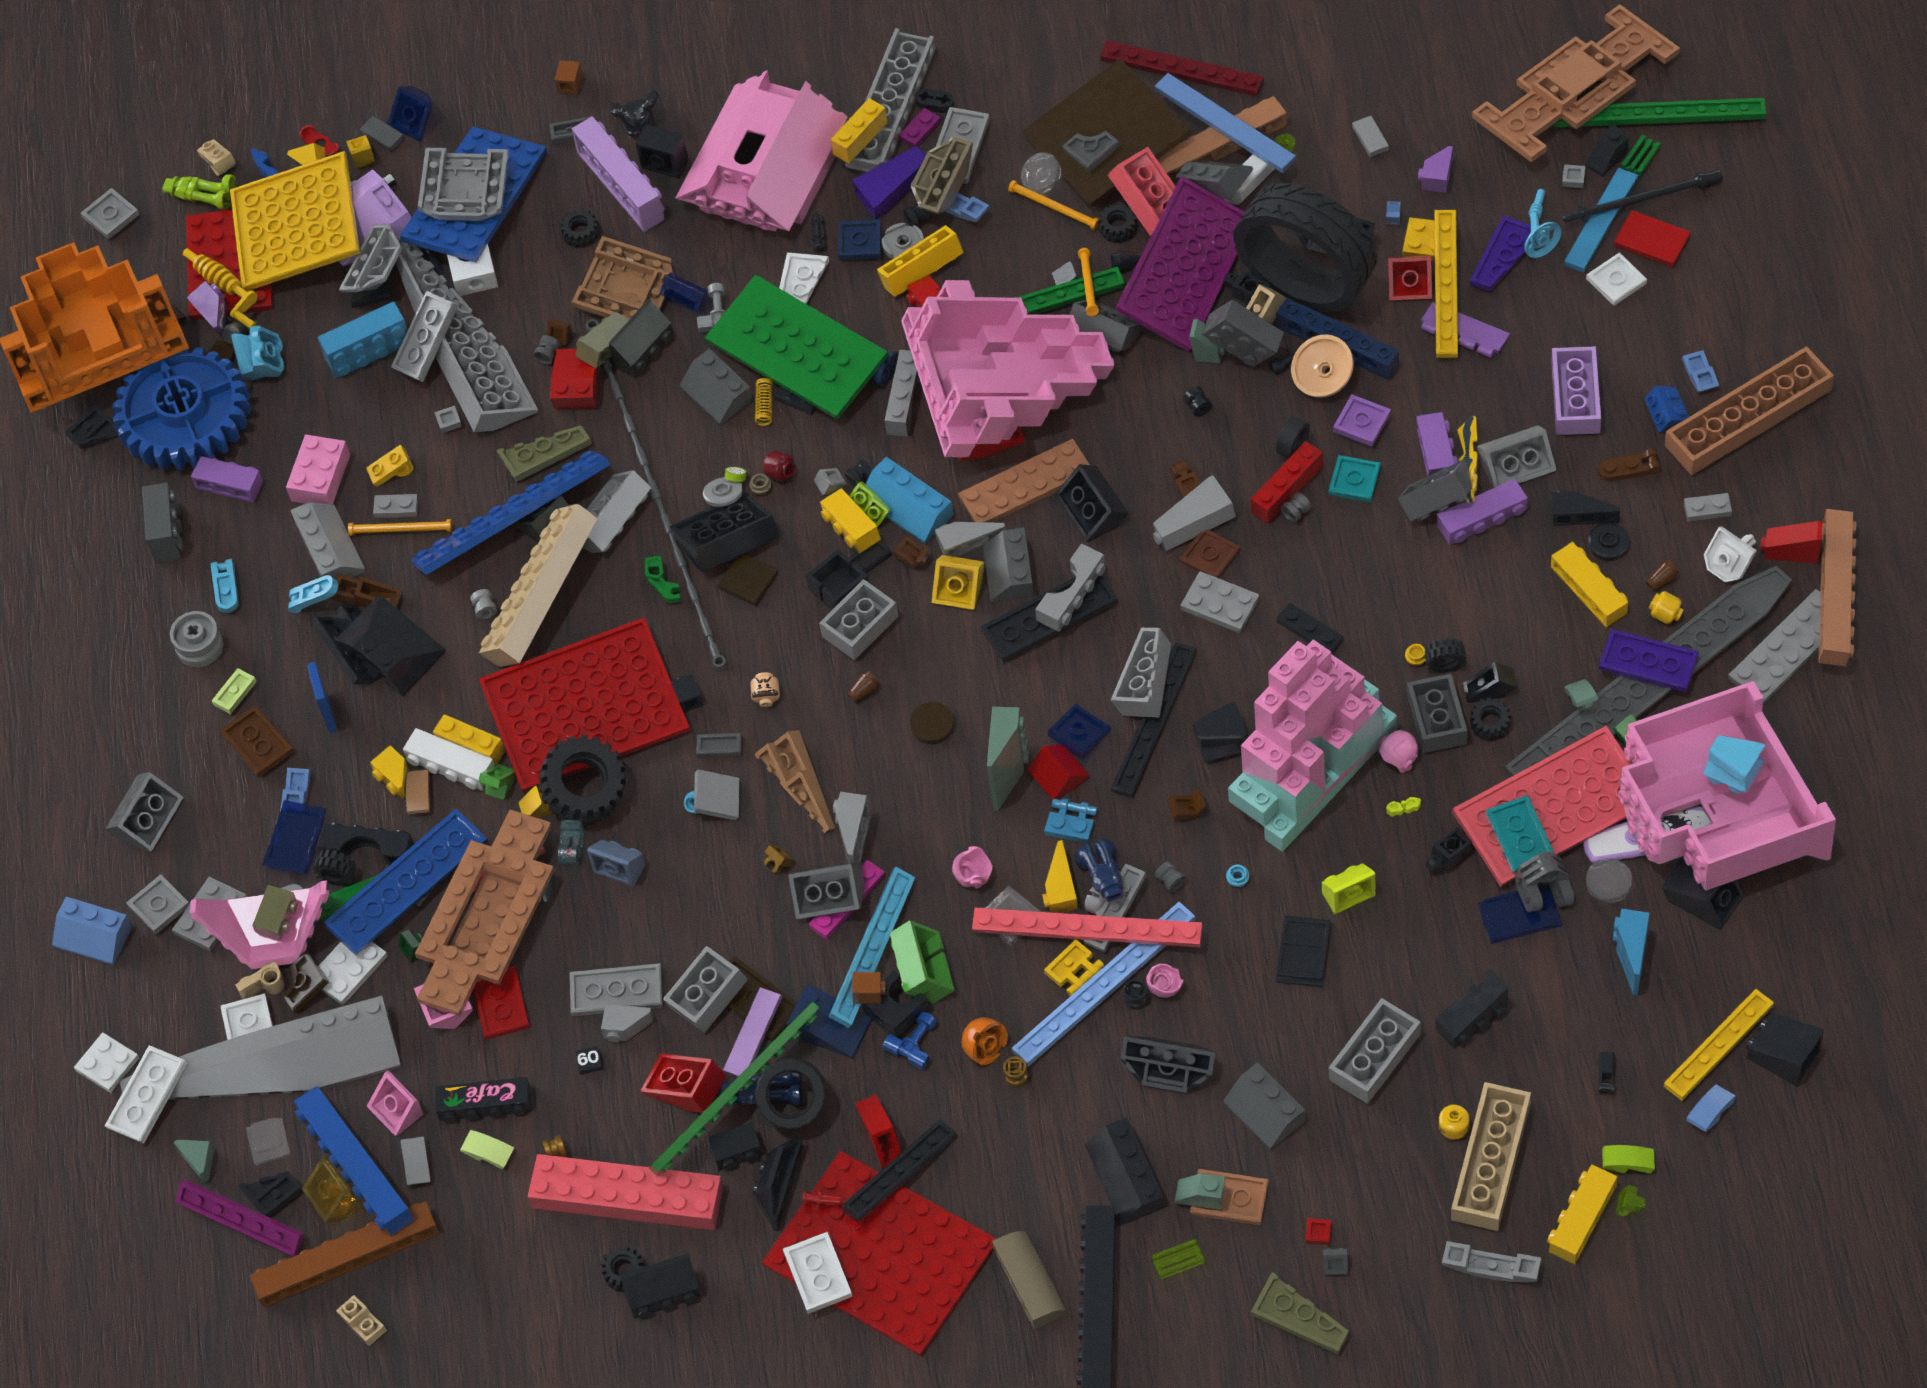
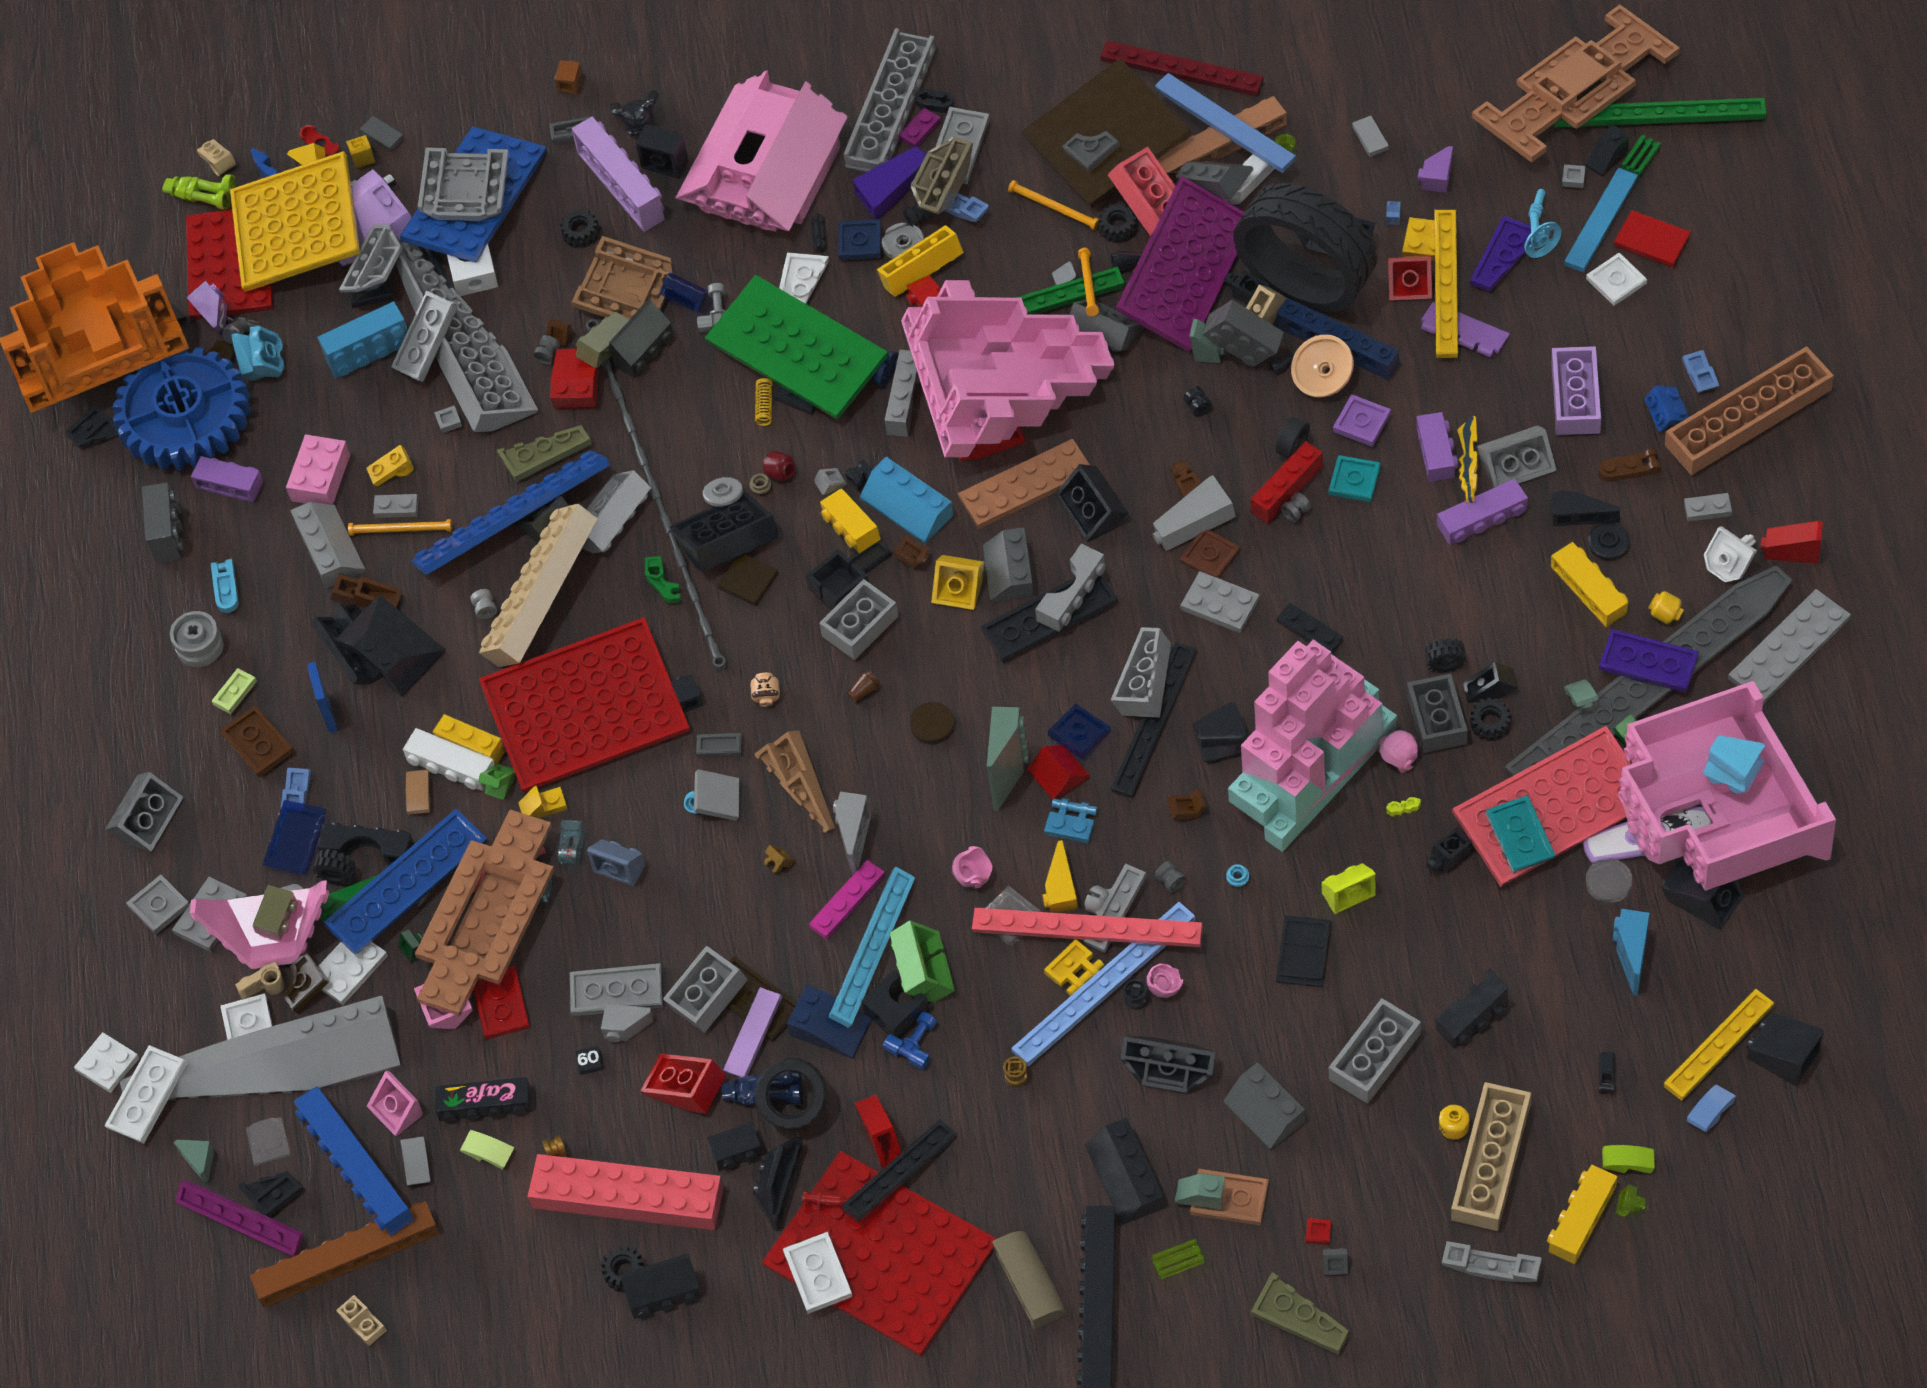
(90, 930): medium blue slope -> none
(110, 213): light grey plate -> none
(224, 280): yellow piece -> none
(312, 593): medium azure plate -> none
(329, 1192): clear yellow slope -> none
(391, 769): yellow slope -> none
(410, 111): clear blue slope -> none
(590, 753): black tyre -> none
(716, 387): dark grey slope -> none
(735, 474): lime tile -> none
(743, 1081): green plate -> none
(827, 890): dark grey slope -> none
(859, 130): yellow brick -> none
(867, 987): dark orange brick -> none
(869, 503): lime slope -> none
(965, 537): light grey slope -> none
(983, 1040): orange cylinder -> none
(1040, 172): clear tile -> none
(1105, 876): dark blue piece -> none
(1415, 654): yellow plate -> none
(1436, 491): dark grey slope -> none
(1508, 919): clear blue piece -> none
(1543, 868): dark grey piece -> none
(1662, 575): reddish brown cone -> none
(1700, 181): black bar -> none
(1836, 588): nougat brick -> none

